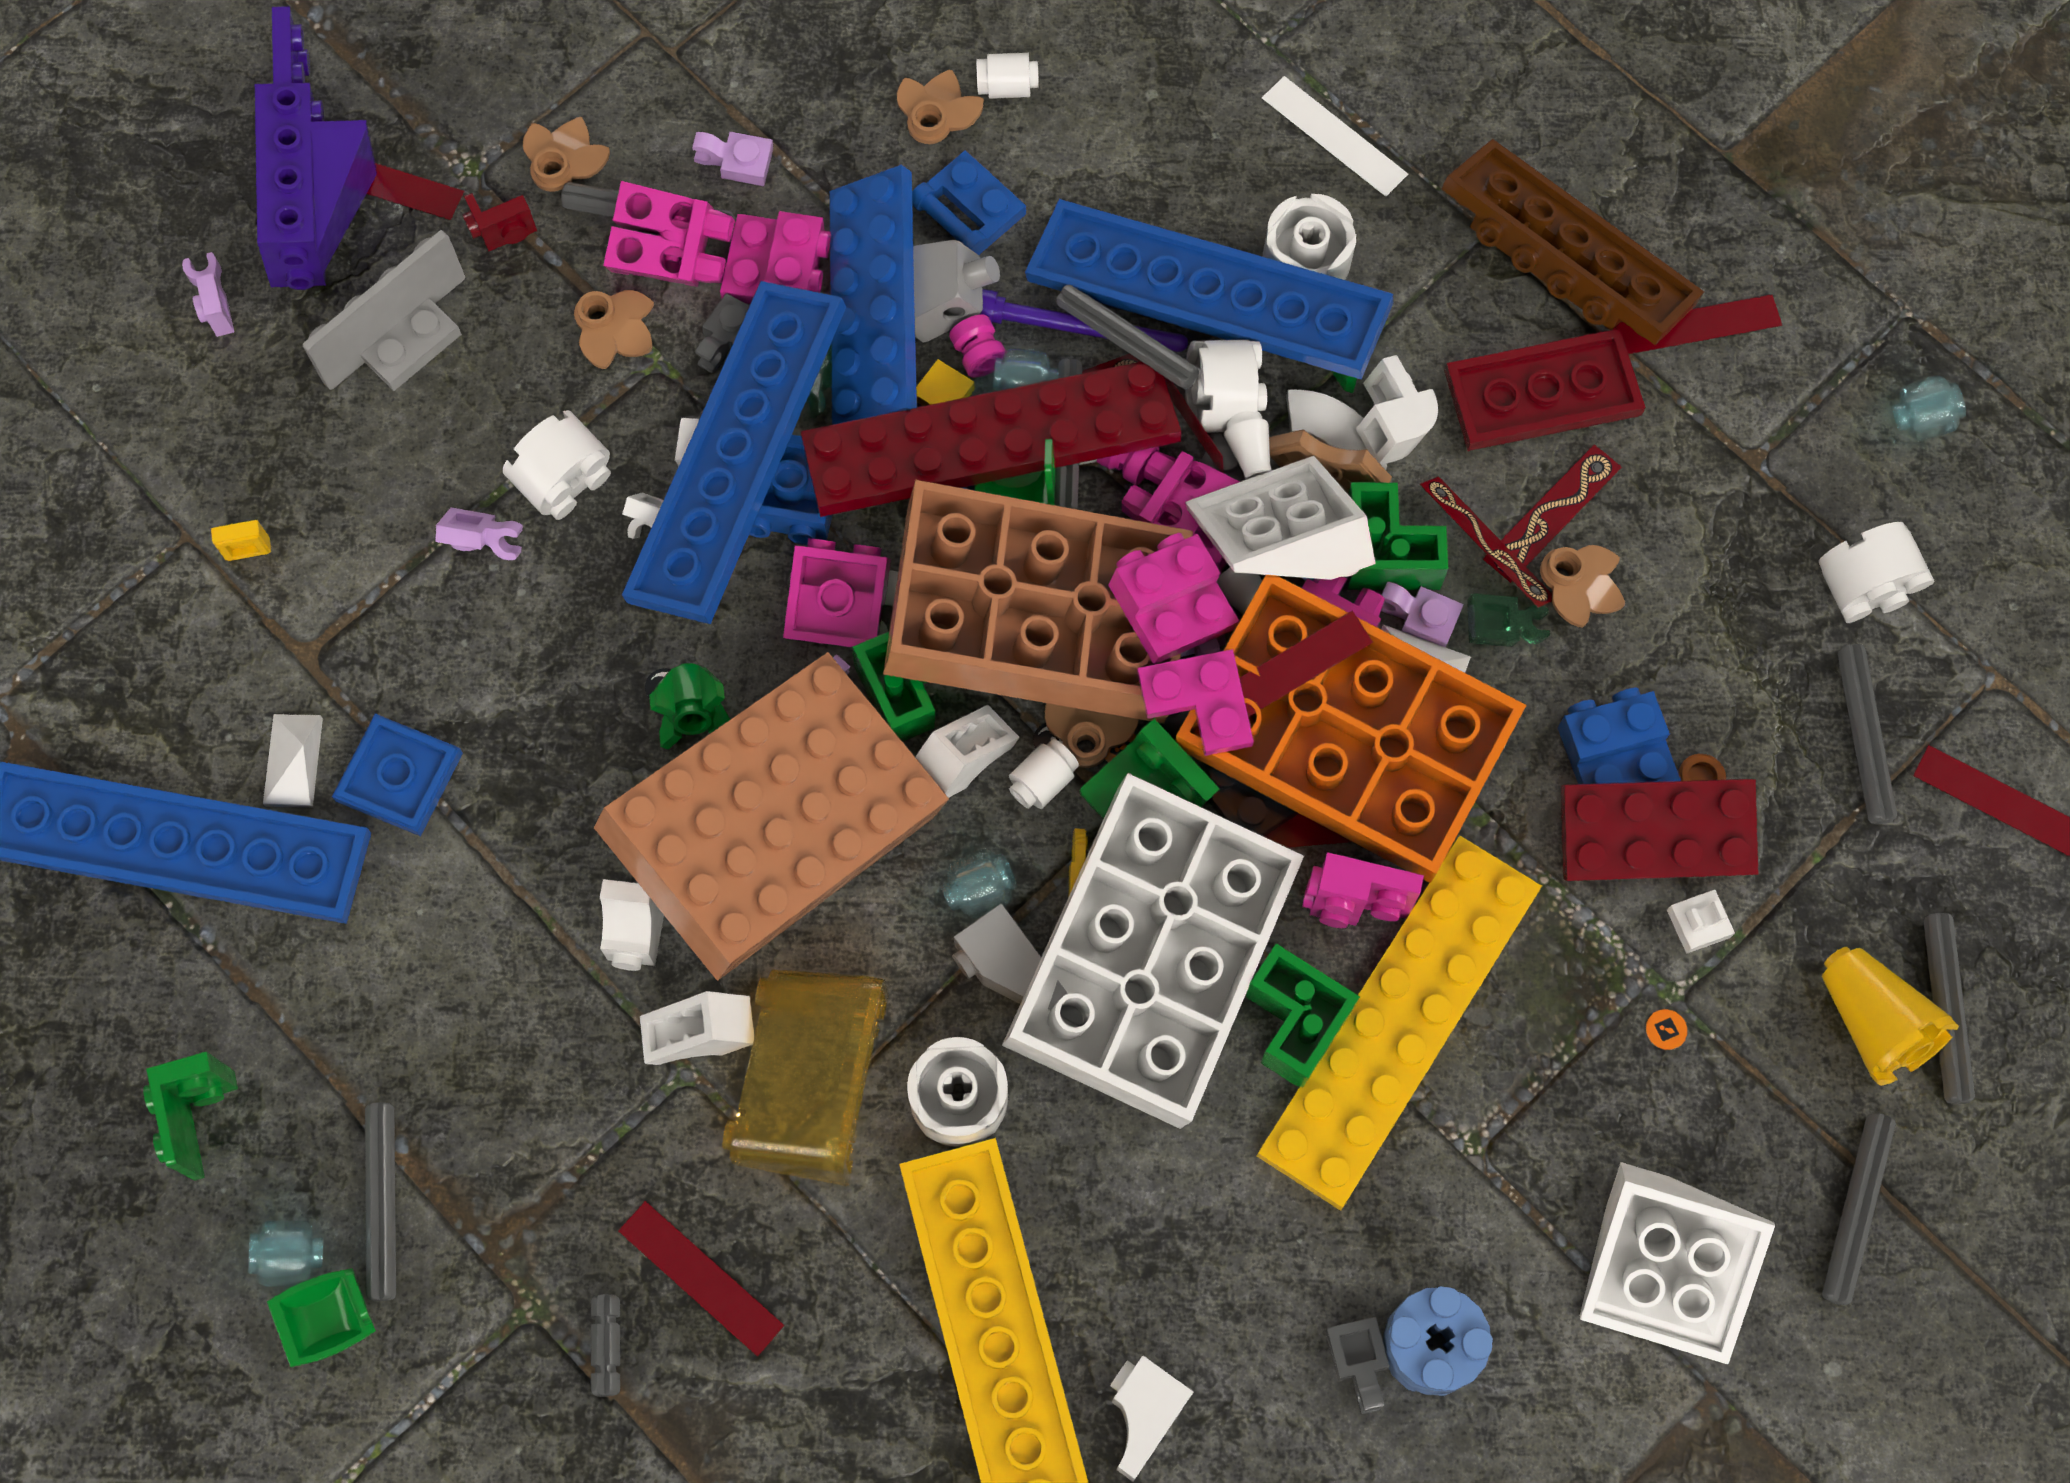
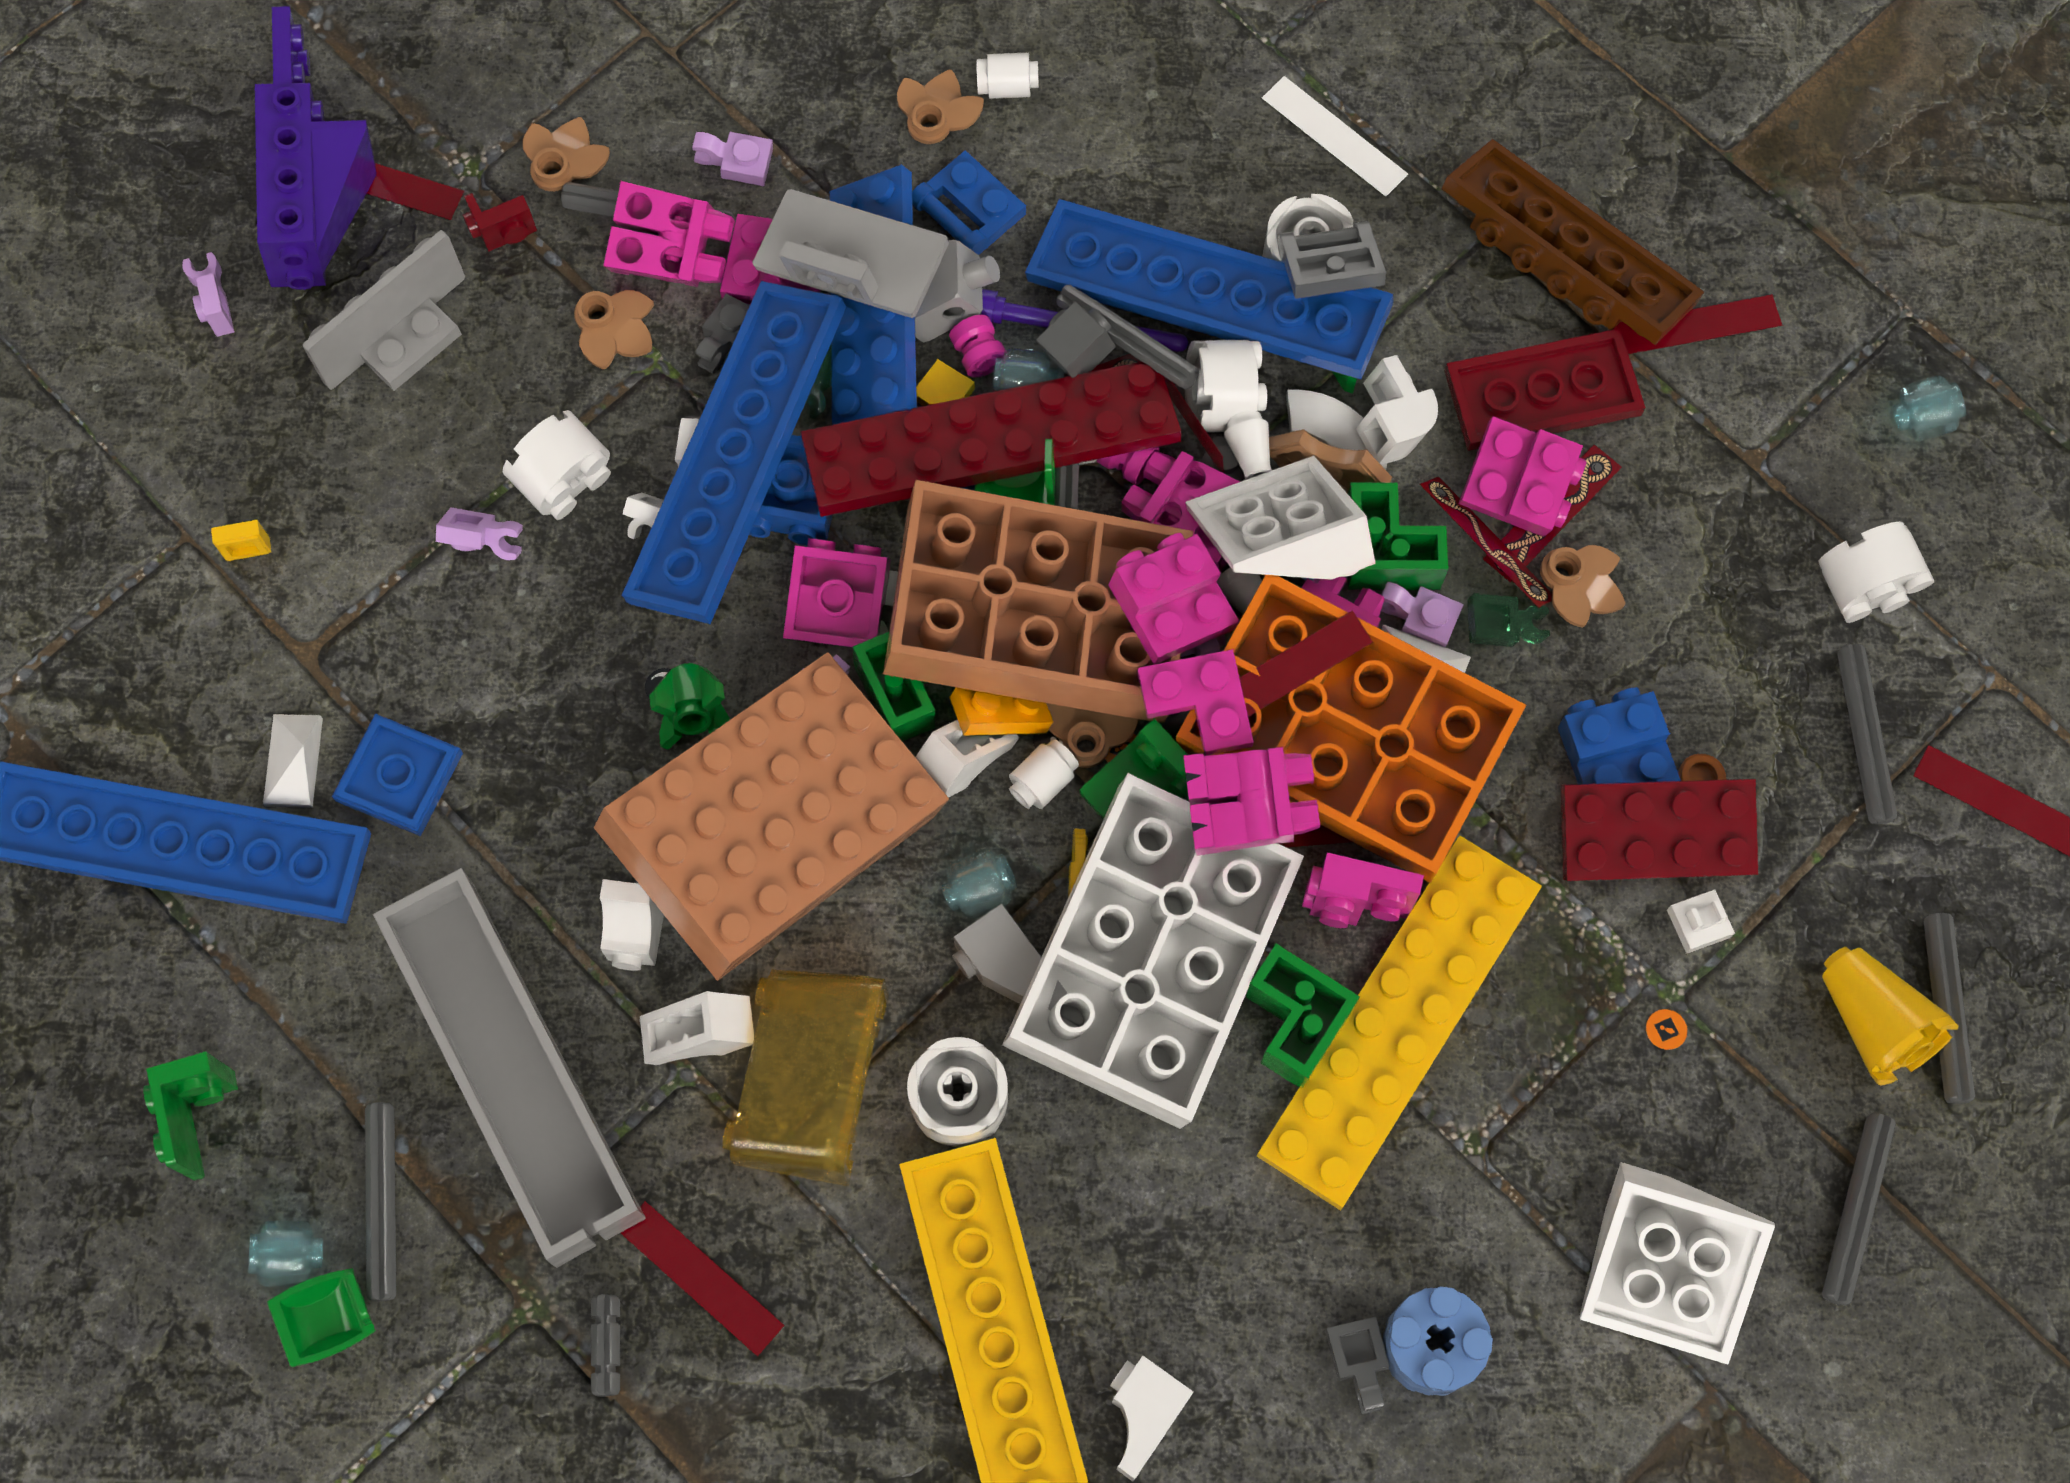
(509, 1068): none -> light grey piece
(851, 253): none -> light grey bracket
(998, 714): none -> light orange plate
(1077, 340): none -> dark grey brick
(1262, 807): none -> dark pink hips
(1332, 260): none -> dark grey plate
(1523, 476): none -> dark pink plate

